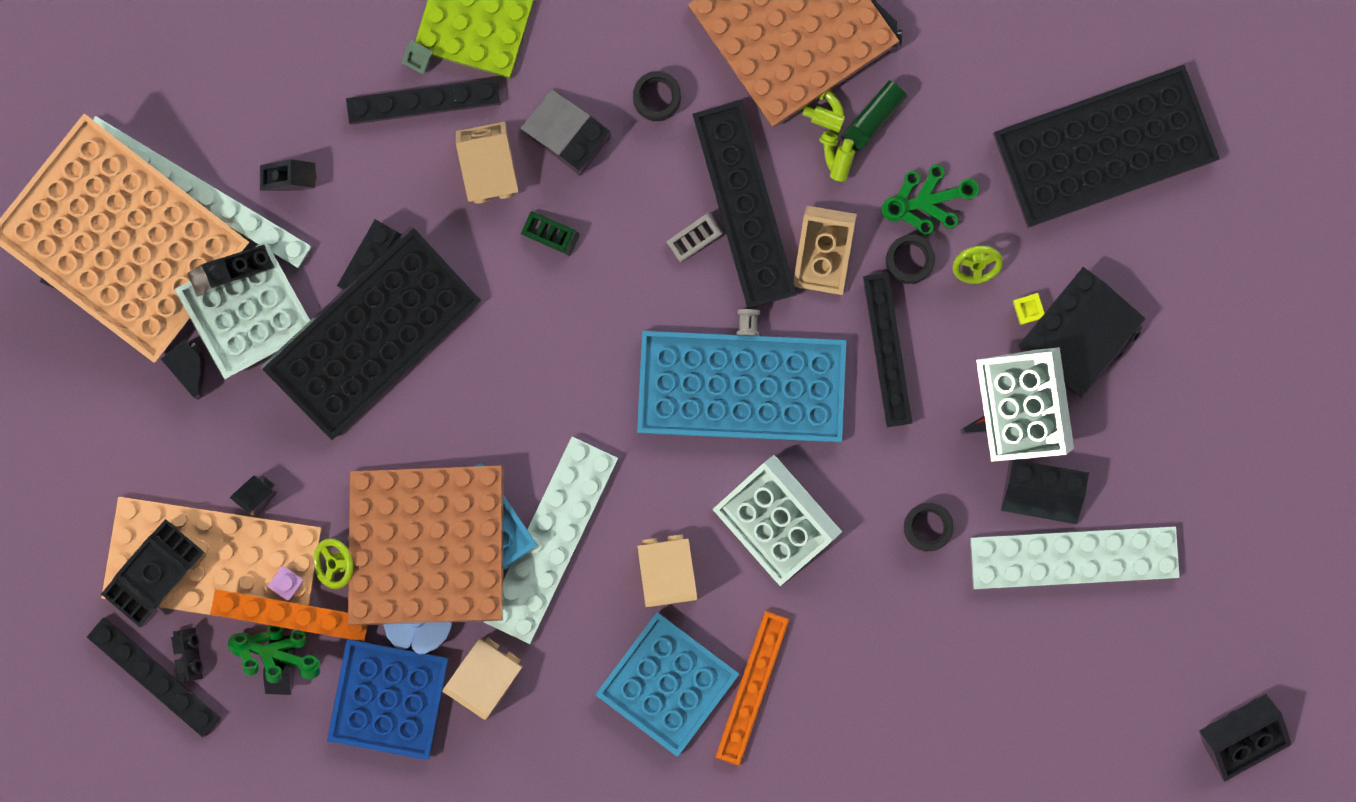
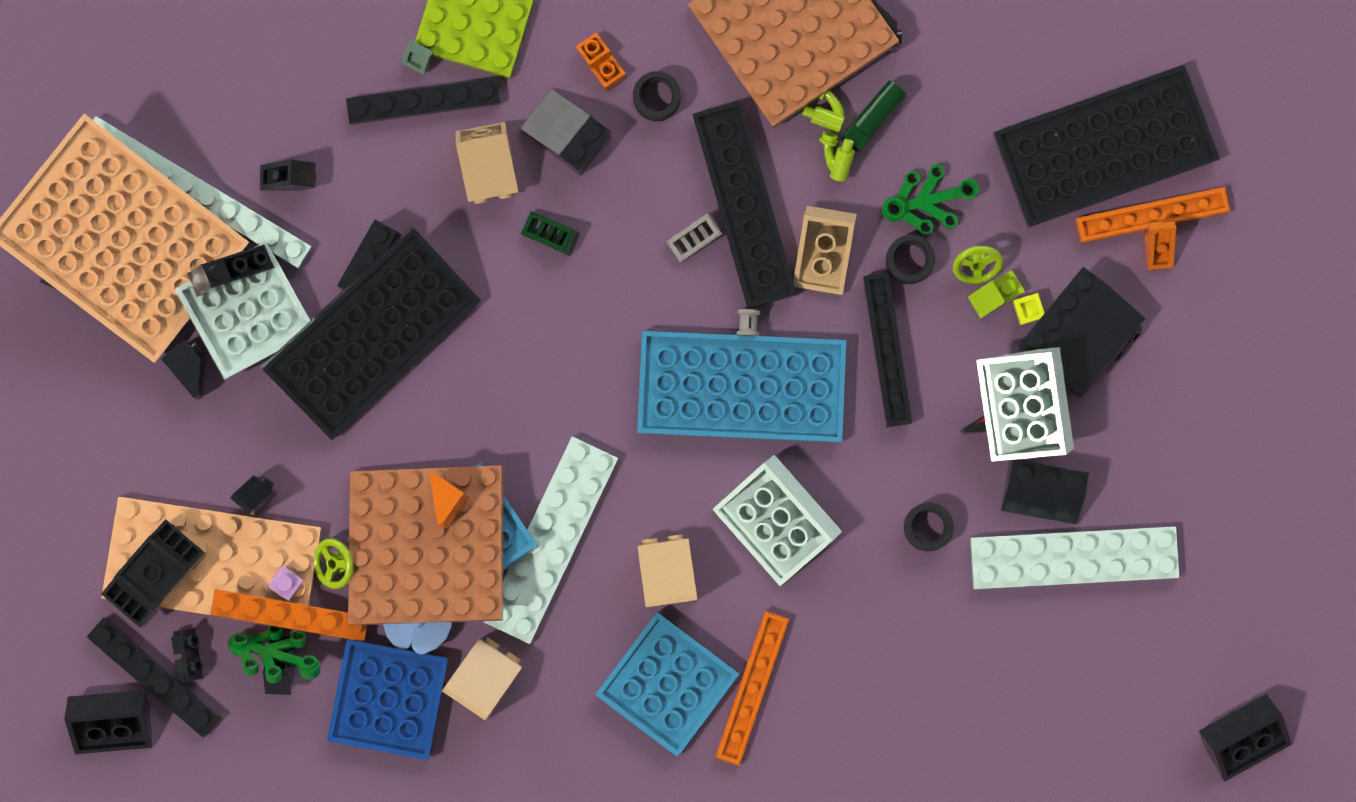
(109, 722): none -> black slope
(447, 500): none -> orange slope
(601, 61): none -> orange slope
(996, 294): none -> lime slope
(1139, 217): none -> orange tile
(1160, 245): none -> orange slope

